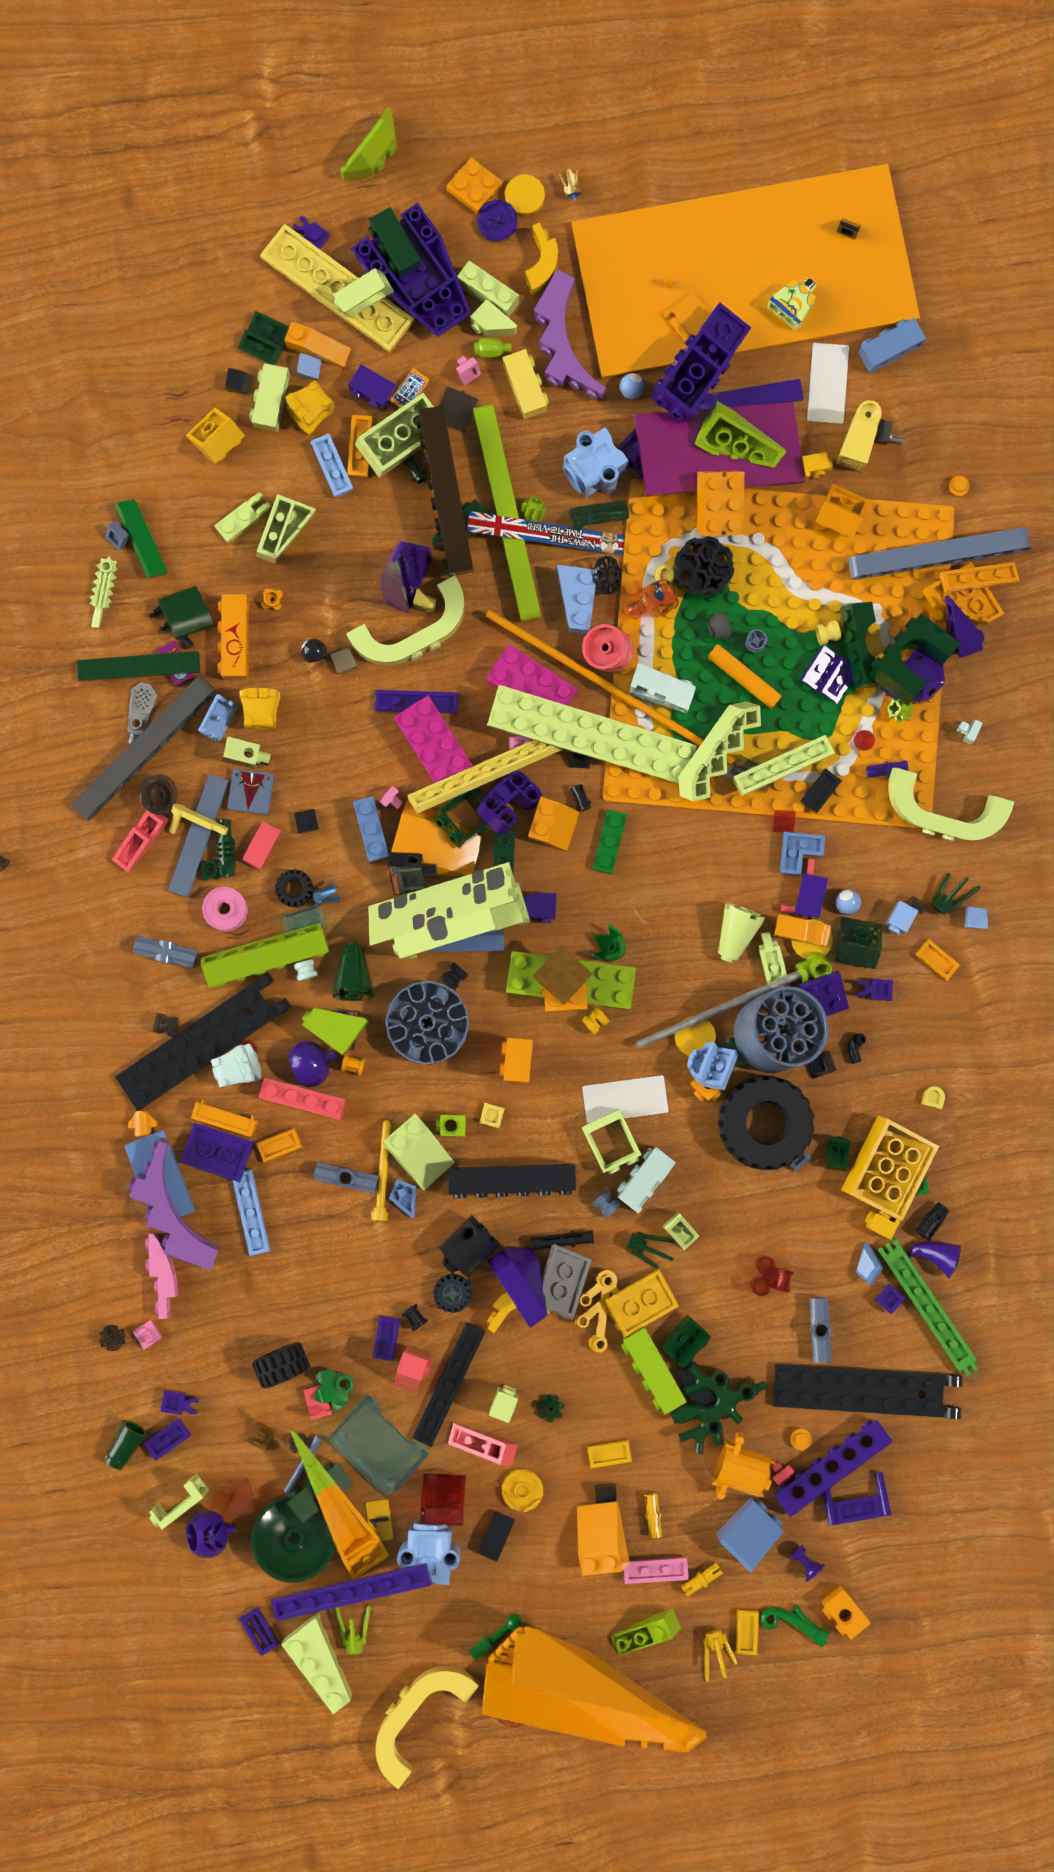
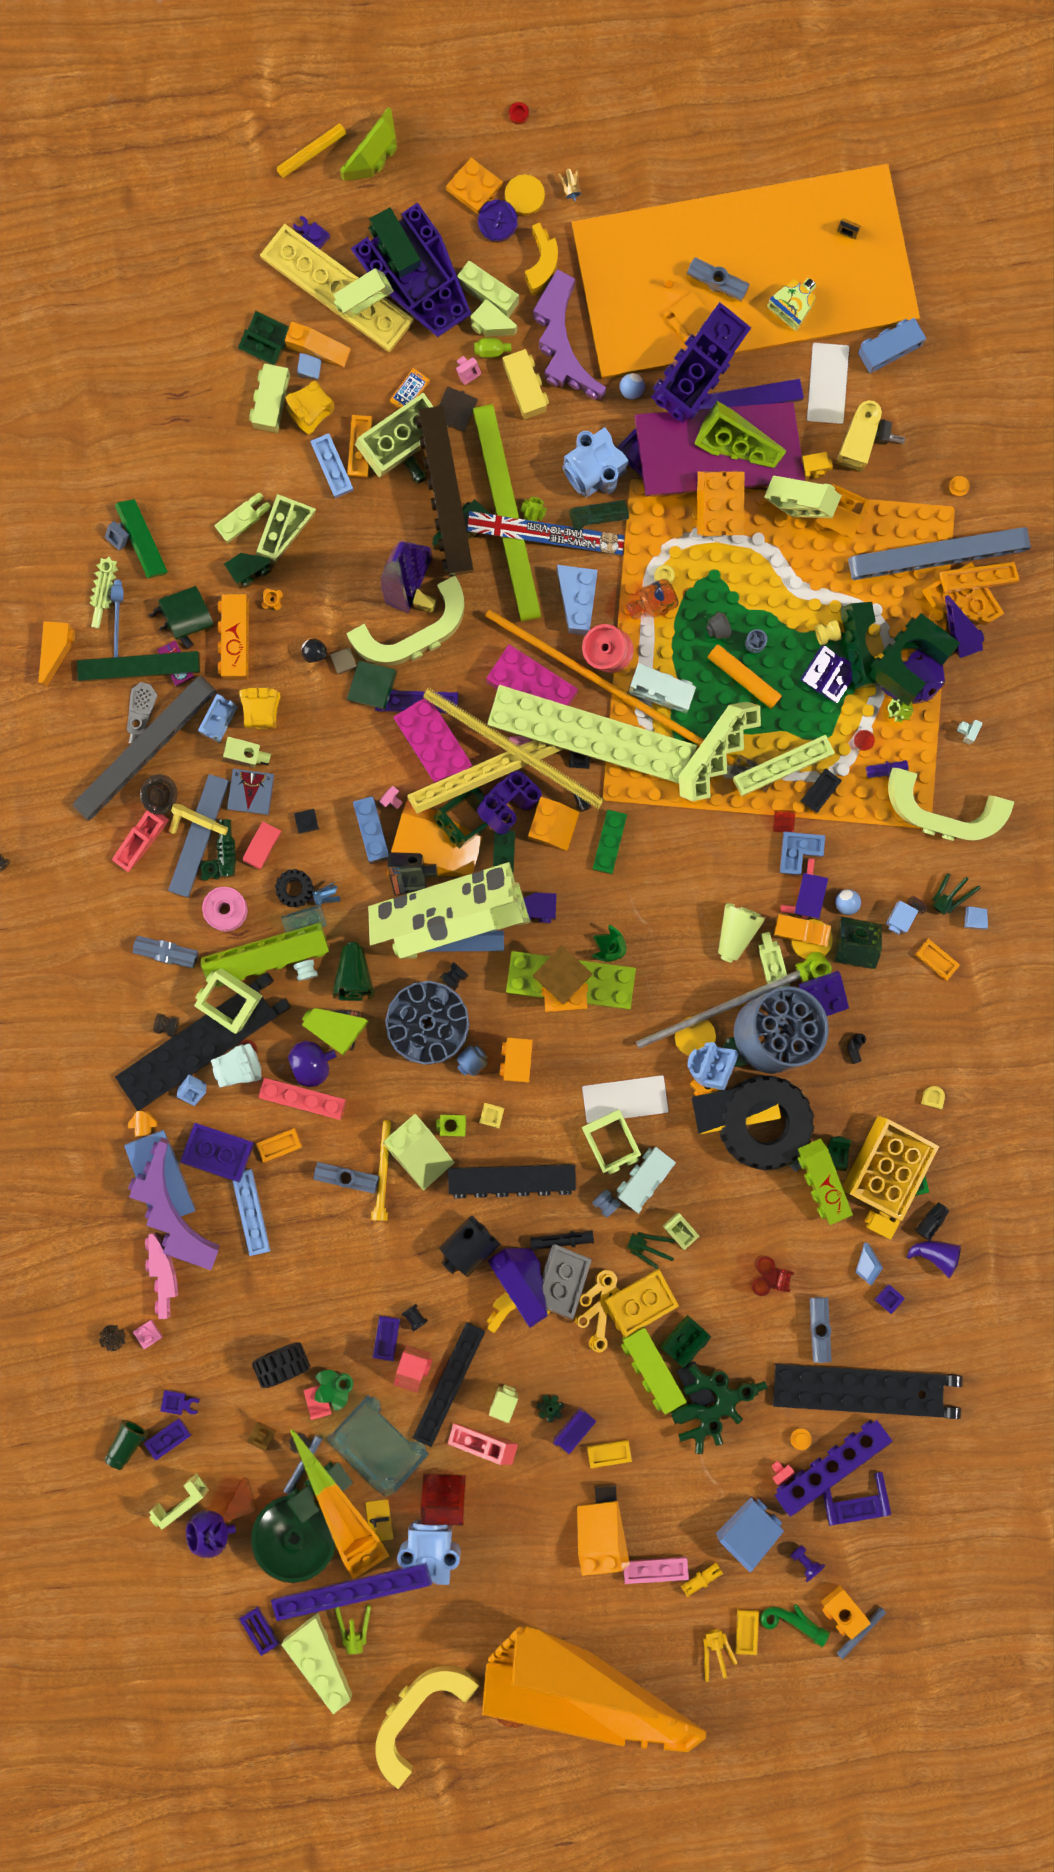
(55, 646): none -> light orange slope
(117, 598): none -> medium blue sword
(191, 1090): none -> light blue slope
(215, 435): yellow slope -> none
(224, 1119): light orange container -> none
(237, 381): black slope -> none
(238, 986): none -> yellowish green window
(247, 567): none -> dark green slope
(311, 150): none -> yellow axle
(353, 1064): light orange bush -> none
(372, 388): dark purple brick -> none
(372, 685): none -> dark green tile
(404, 1196): medium blue piece -> none
(447, 1297): black wheel -> none
(472, 1060): none -> medium blue head
(485, 1645): green pin -> none
(496, 1536): black slope -> none
(517, 751): none -> light yellow axle
(518, 113): none -> red tile
(522, 1490): yellow tile -> none
(574, 1430): none -> dark purple panel
(592, 1024): yellow wheel -> none
(607, 575): black wheel -> none
(647, 1632): lime slope -> none
(653, 1515): yellow pin -> none
(684, 565): black connector -> none
(705, 273): none -> sand blue piece
(711, 1106): none -> black sticker
(742, 1469): light orange container -> none
(802, 497): none -> yellowish green wedge
(822, 1065): black slope -> none
(824, 1181): none -> lime brick
(850, 1644): none -> sand blue bar
(878, 990): dark purple plate -> none
(929, 1307): bright green hinge -> none

